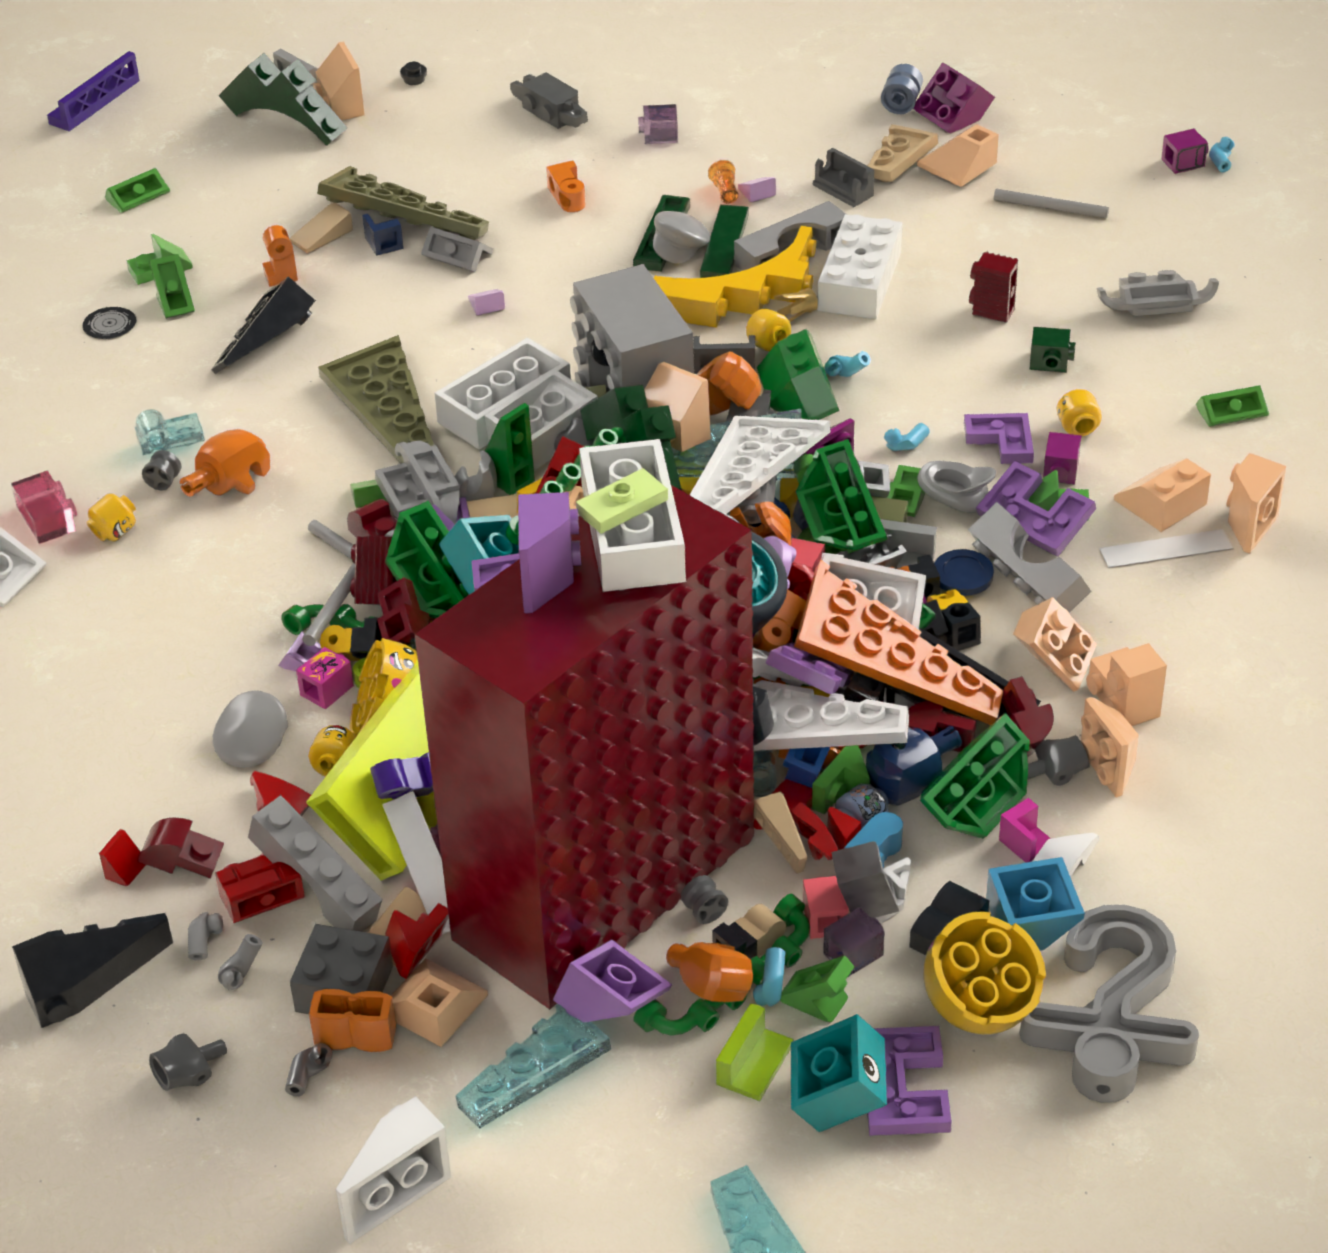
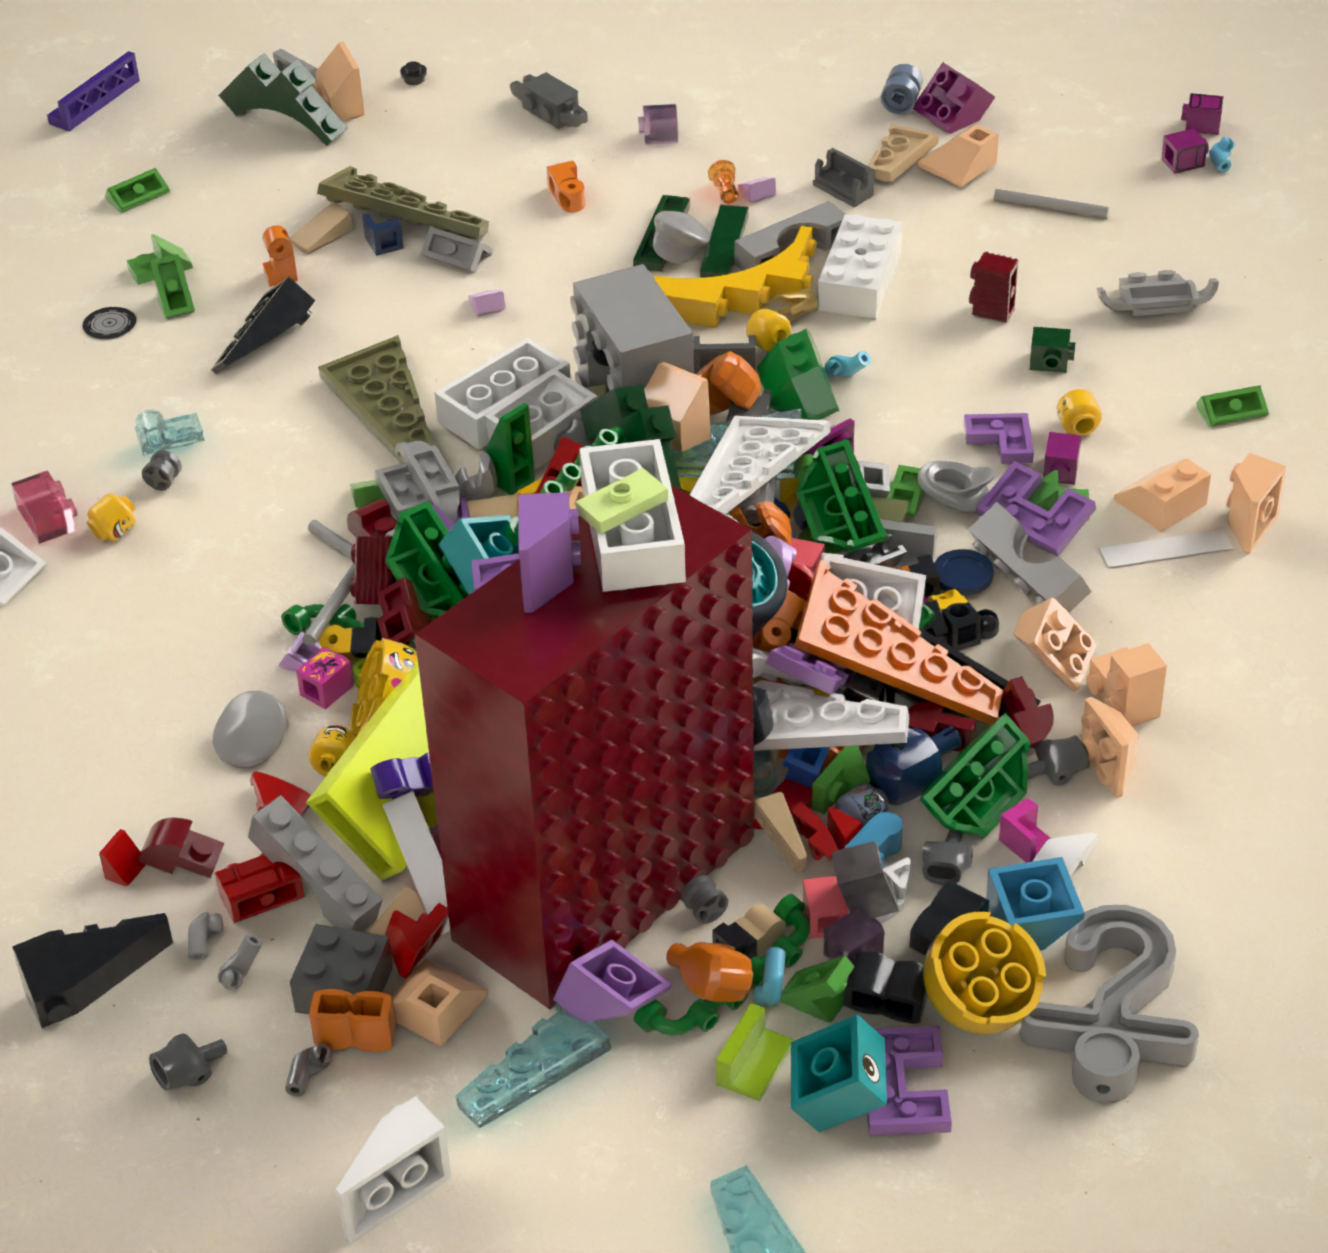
(225, 464): orange piece -> none
(886, 987): none -> black brick
(909, 441): medium azure arm -> none
(946, 859): none -> dark grey piece
(989, 623): none -> black hinge
(1203, 113): none -> magenta brick

